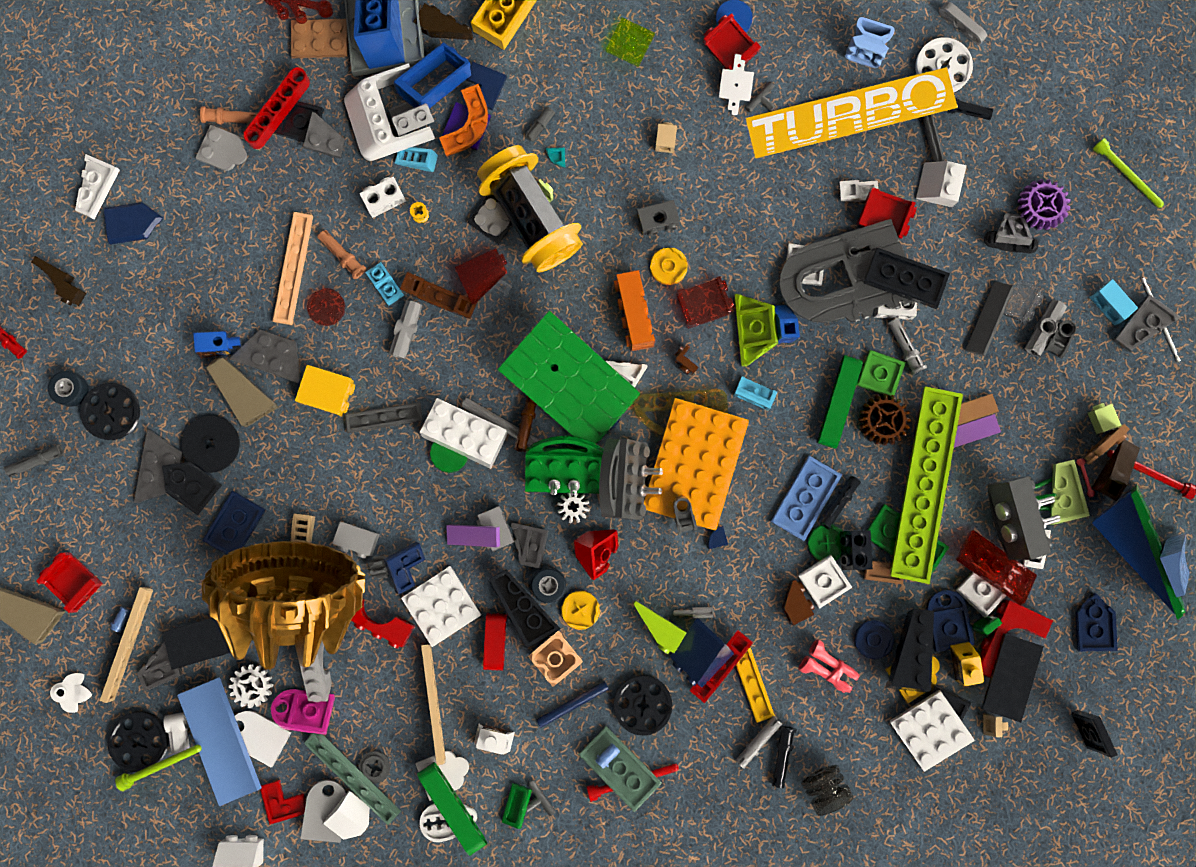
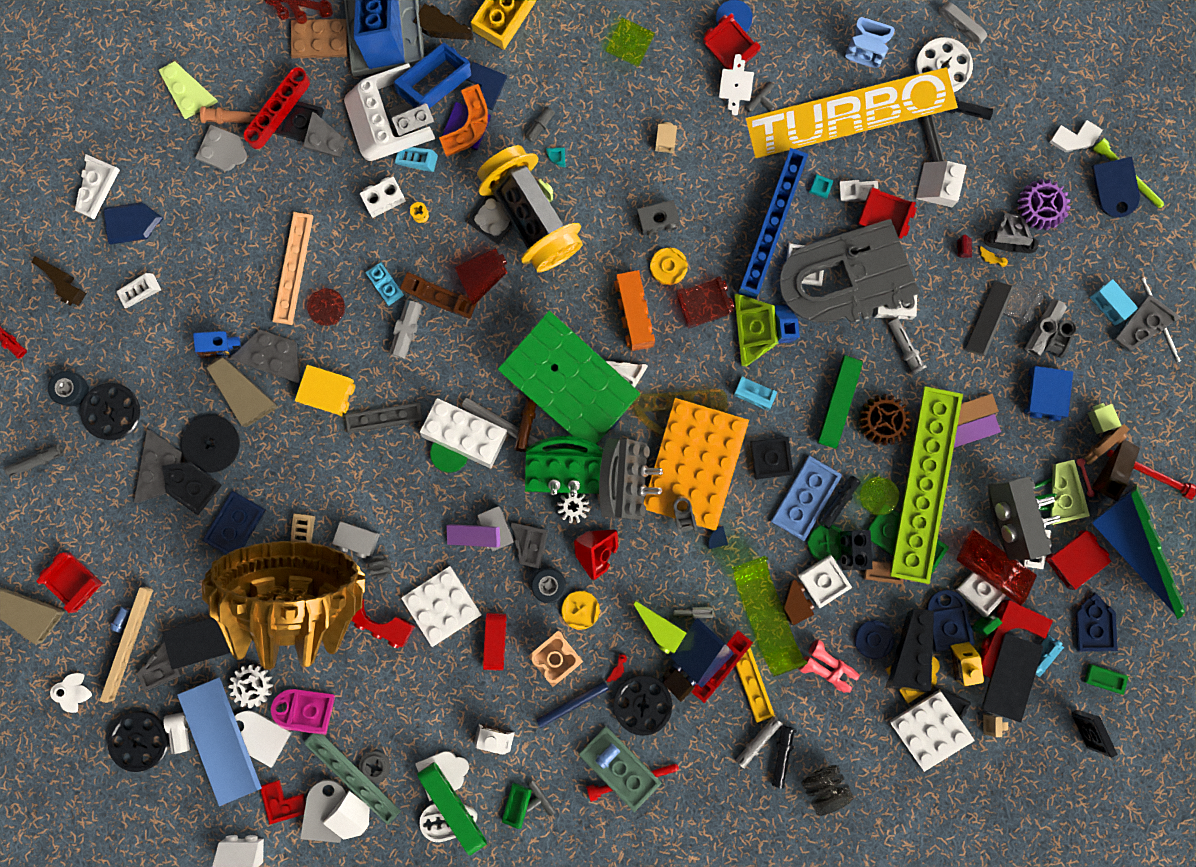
(126, 781): lime piece -> none
(149, 285): none -> white slope
(186, 90): none -> yellowish green wing
(316, 679): light grey arch -> none
(346, 260): nougat pin -> none
(399, 565): dark blue tile -> none
(433, 704): tan tile -> none
(524, 613): black wedge -> none
(619, 669): none -> red piece
(677, 684): none -> dark brown slope
(686, 365): reddish brown bracket -> none
(767, 616): none -> clear neon green windscreen
(771, 458): none -> black plate
(773, 223): none -> blue brick
(821, 186): none -> teal tile
(879, 496): none -> clear neon green tile
(880, 373): bright green tile -> none
(906, 278): black tile -> none
(964, 246): none -> dark red slope
(991, 258): none -> yellow piece
(1049, 393): none -> blue panel
(1050, 652): none -> medium azure hinge
(1069, 141): none -> white tile
(1079, 560): none -> red panel
(1106, 679): none -> green tile
(1116, 184): none -> dark blue tile
(1175, 563): medium blue arch -> none

